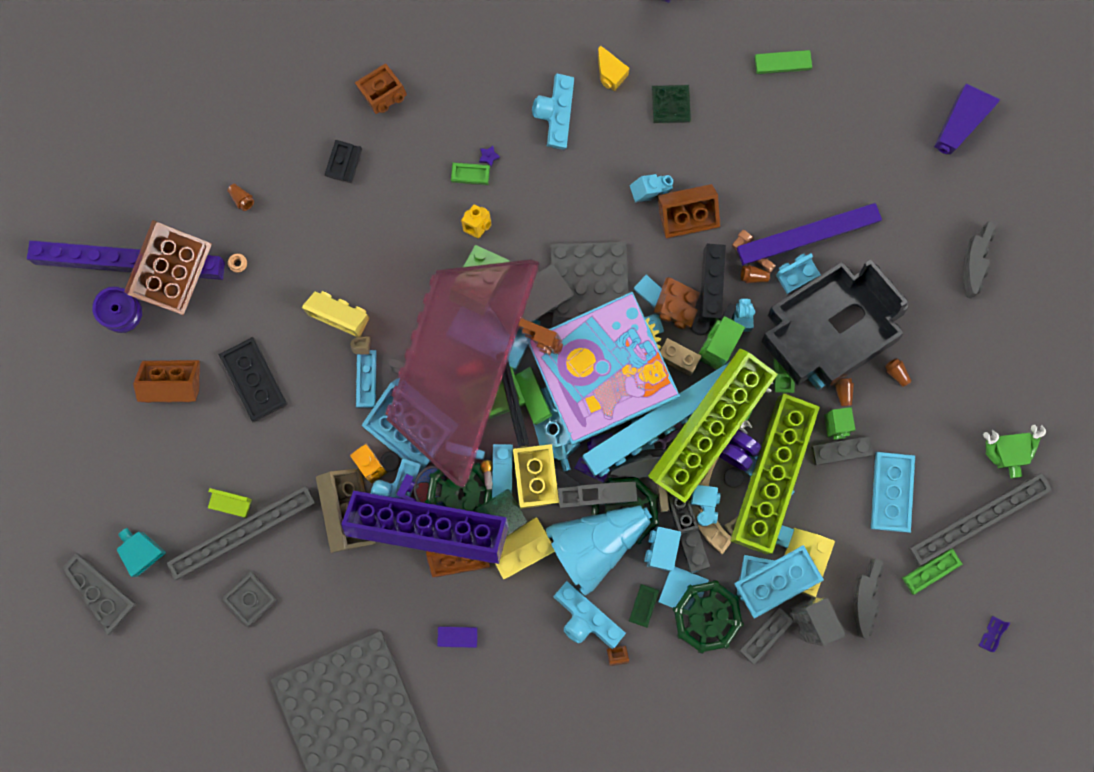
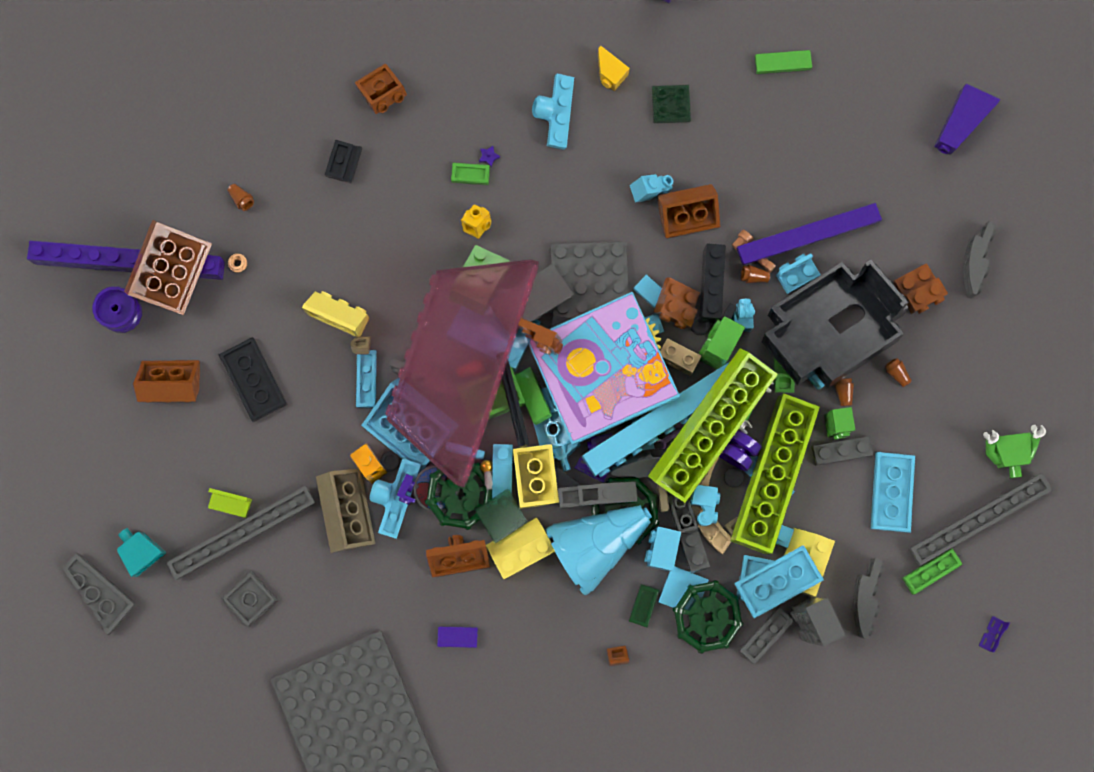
(425, 527): dark purple brick -> none
(586, 618): medium azure plate -> none
(920, 289): none -> dark orange plate

